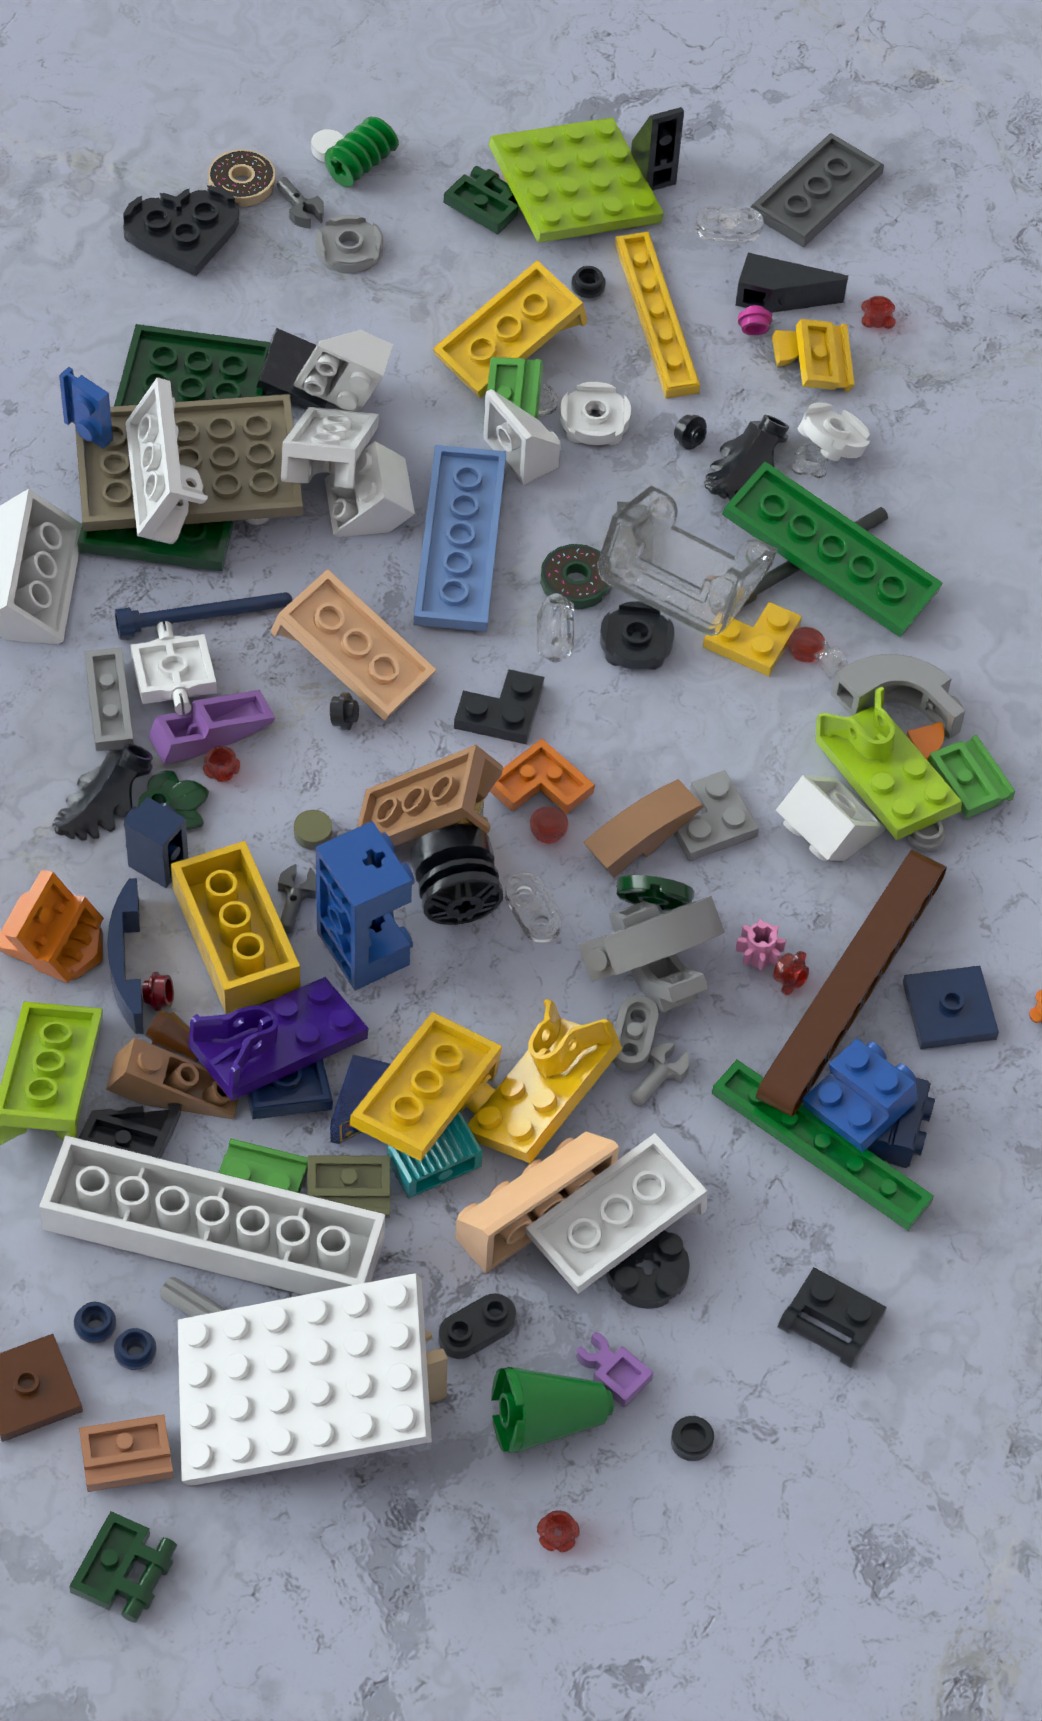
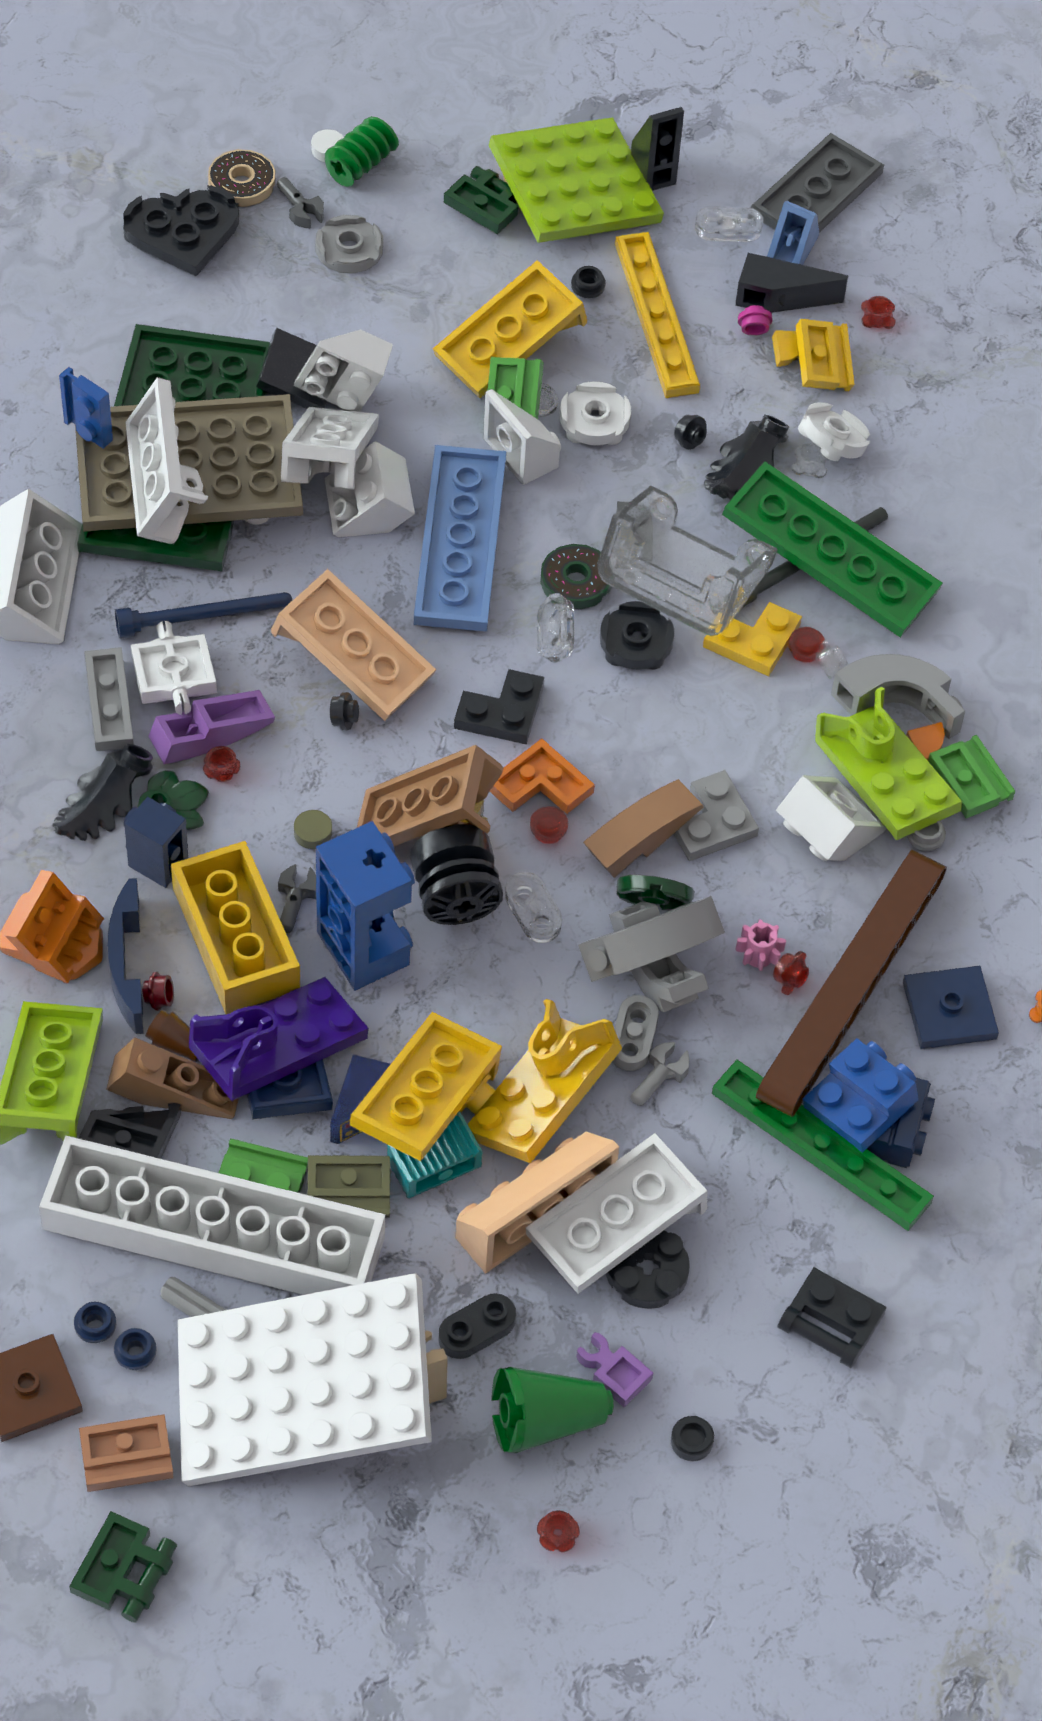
(794, 234): none -> medium blue slope

